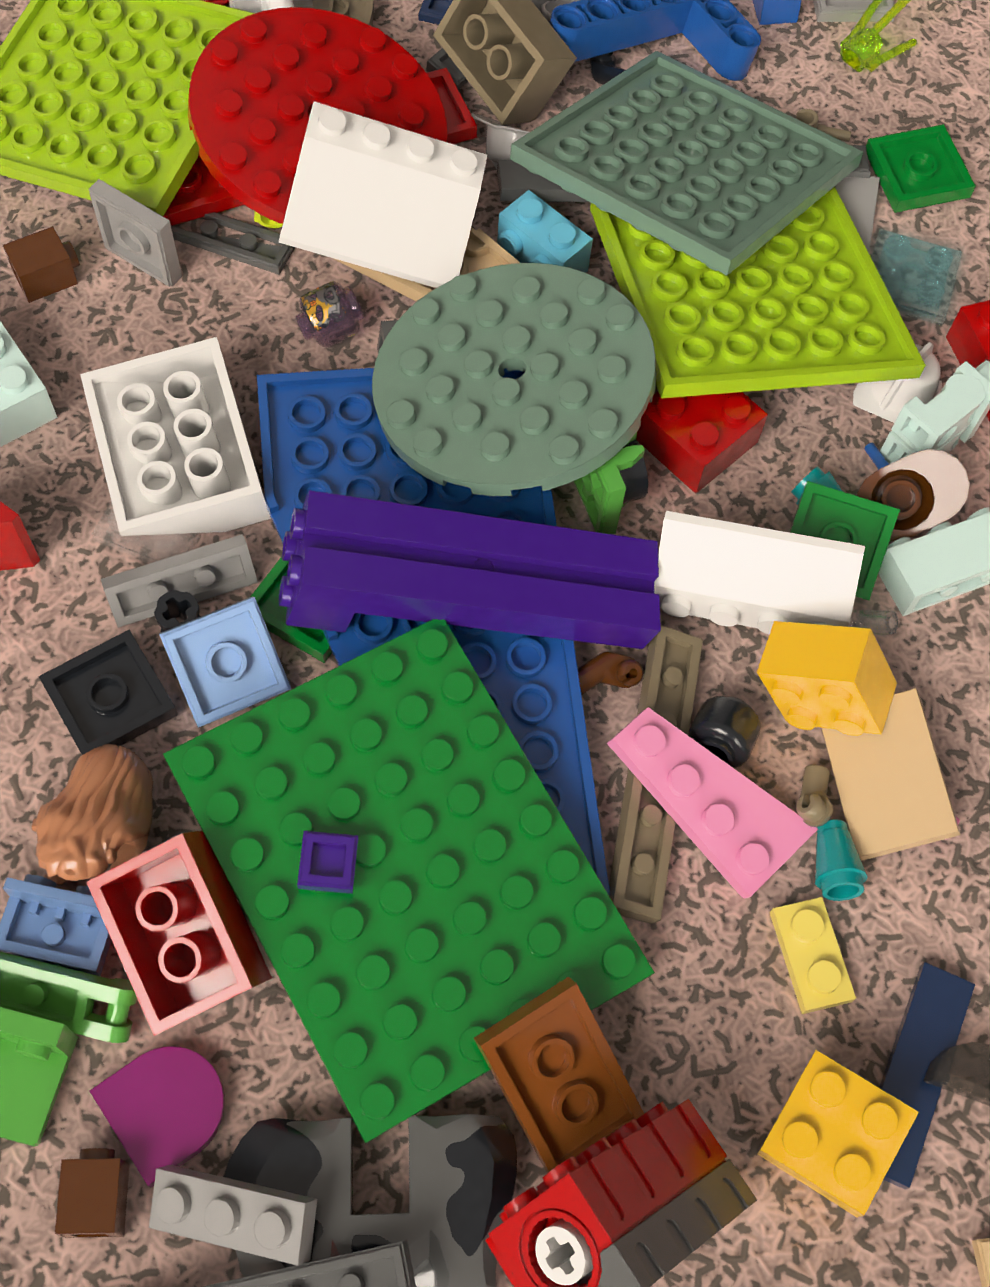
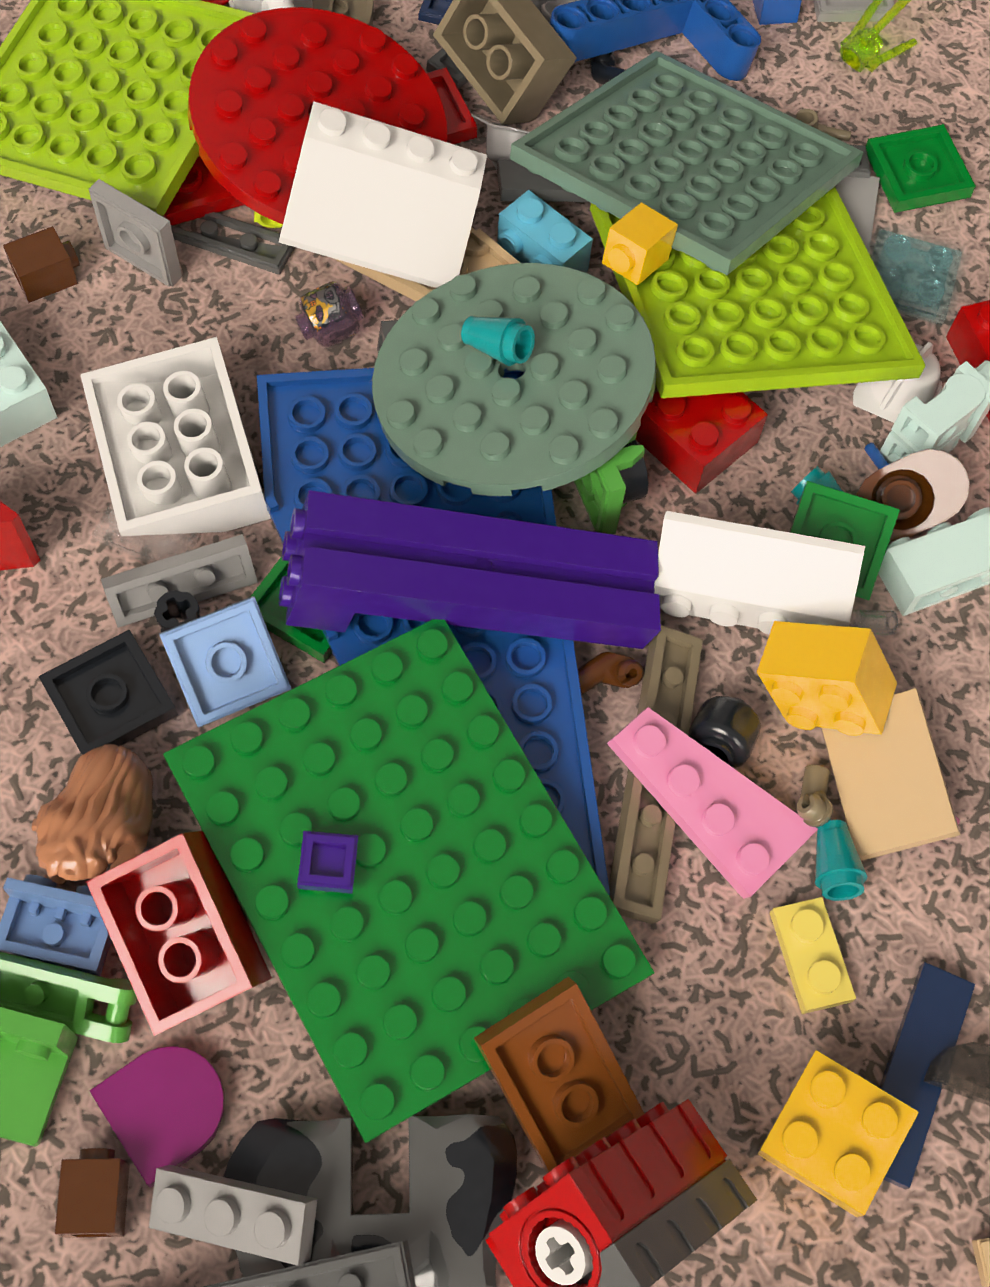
(500, 338): none -> teal cone
(639, 243): none -> yellow brick

